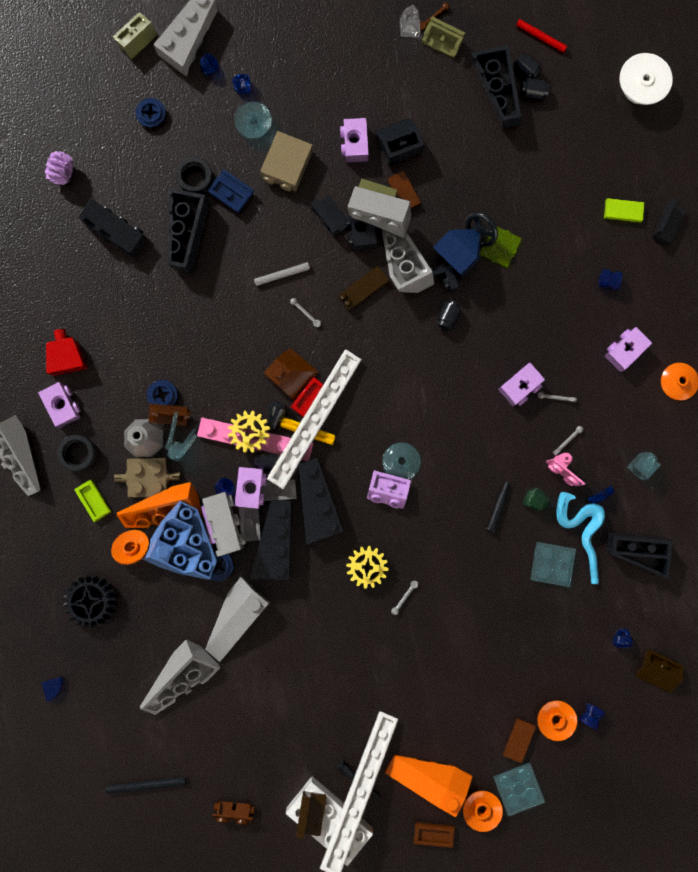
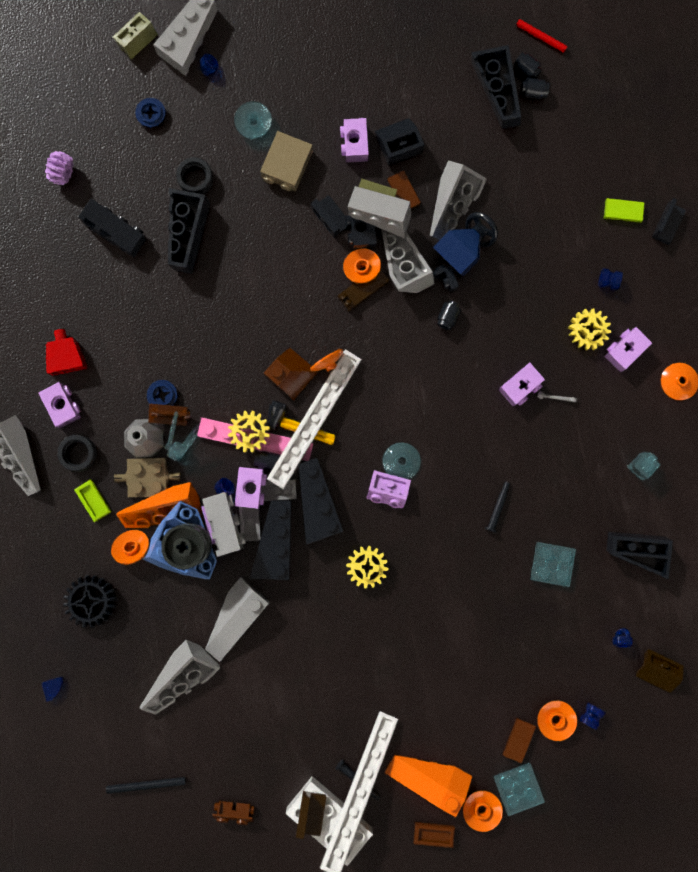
(175, 543): none -> pearl dark grey wheel
(227, 565): dark blue gear -> none
(230, 191): dark blue plate -> none
(241, 81): clear blue tile -> none
(281, 274): light grey bar -> none
(307, 397): red tile -> none
(316, 323): light grey hinge -> none
(327, 362): none -> orange dish
(358, 259): none -> orange dish
(410, 22): clear plate -> none
(414, 584): light grey hinge -> none
(443, 37): olive hinge -> none
(445, 7): reddish brown hinge -> none
(456, 192): none -> light grey wedge
(502, 249): clear neon green piece -> none
(536, 499): clear green plate -> none
(559, 465): bright pink hinge -> none
(579, 429): light grey hinge -> none
(591, 321): none -> light yellow gear
(598, 518): medium azure animal -> none
(601, 495): clear blue tile -> none
(645, 78): white piece -> none

